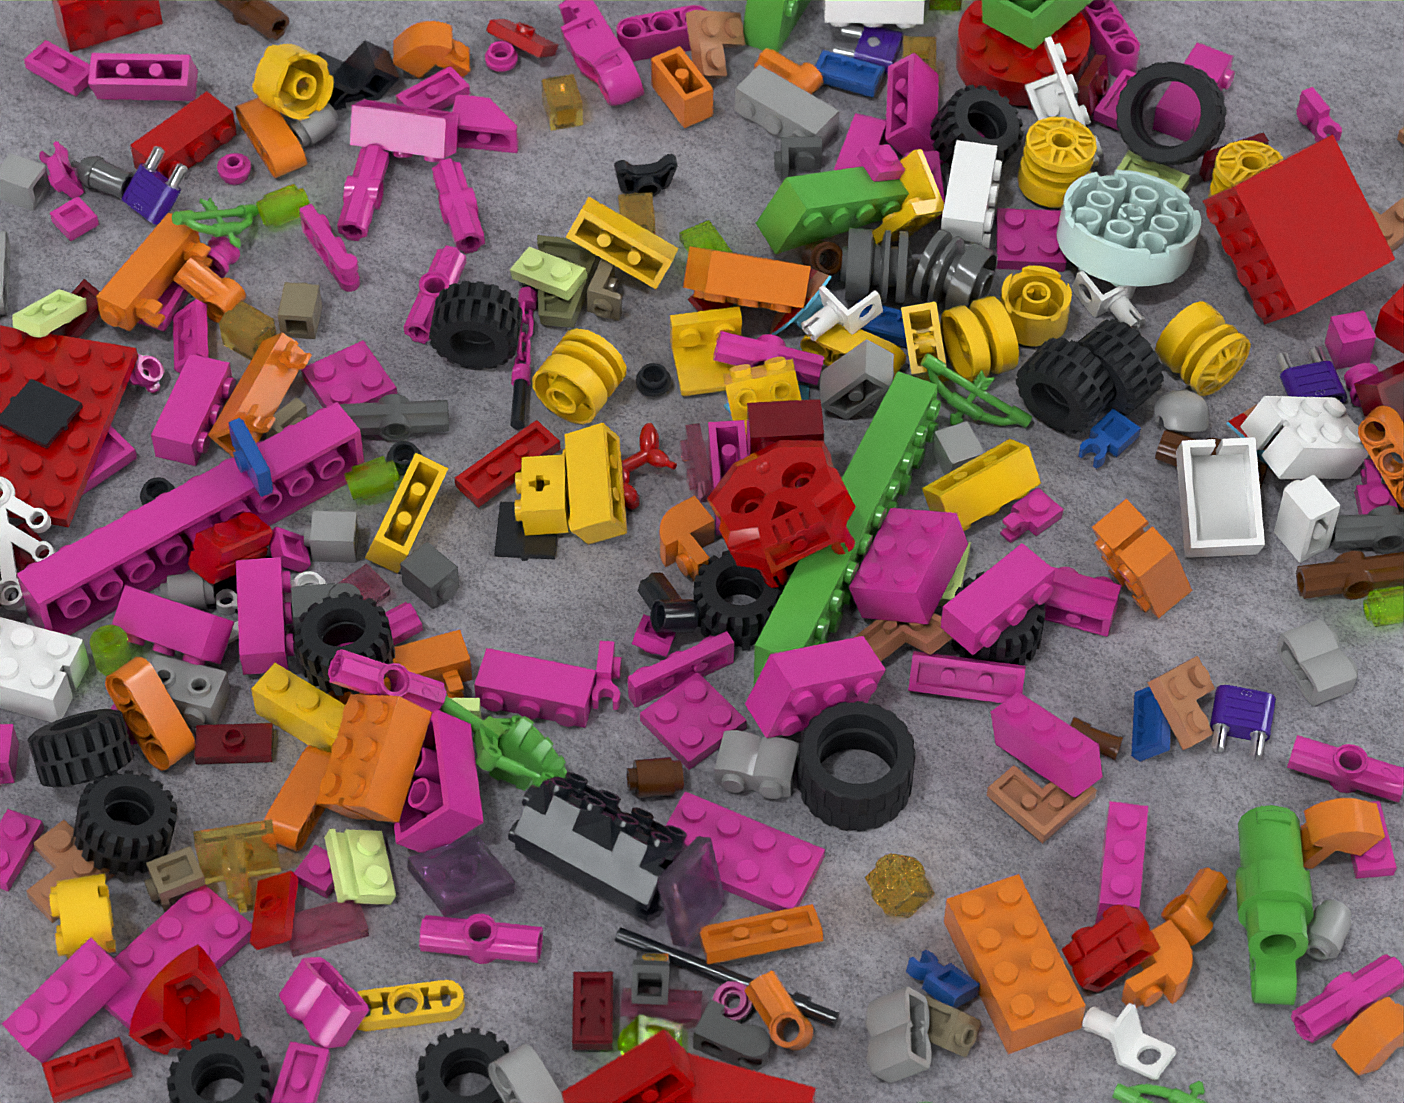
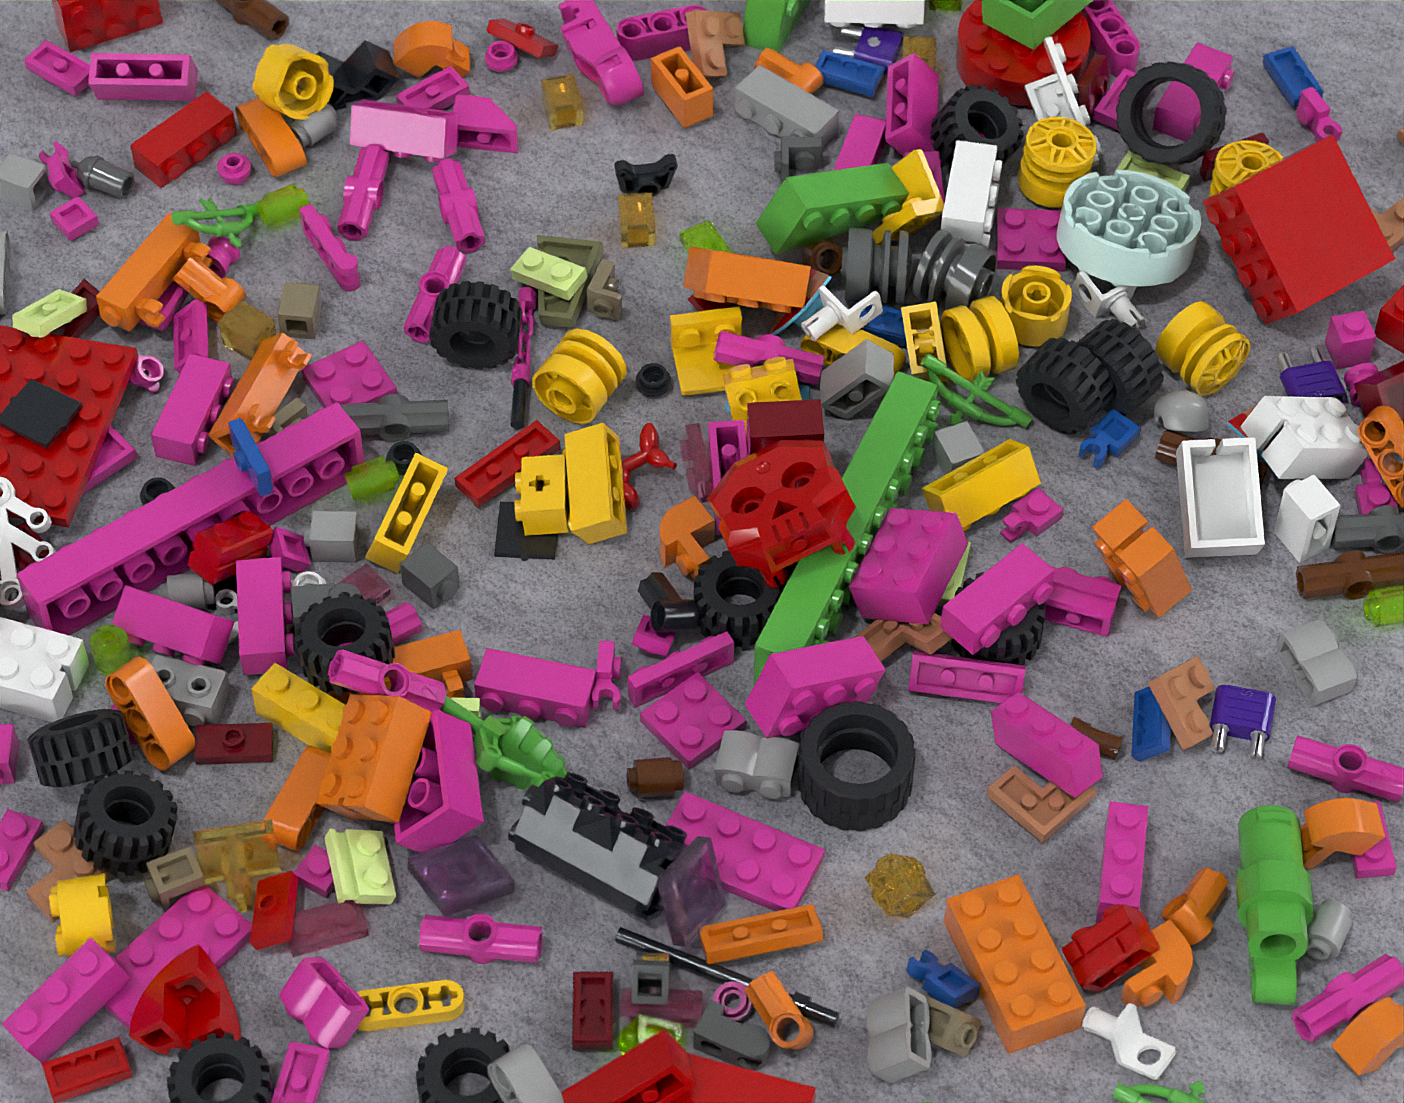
(152, 192): dark purple piece -> none
(622, 242): yellow brick -> none
(881, 163): dark pink plate -> none
(1290, 74): none -> blue plate

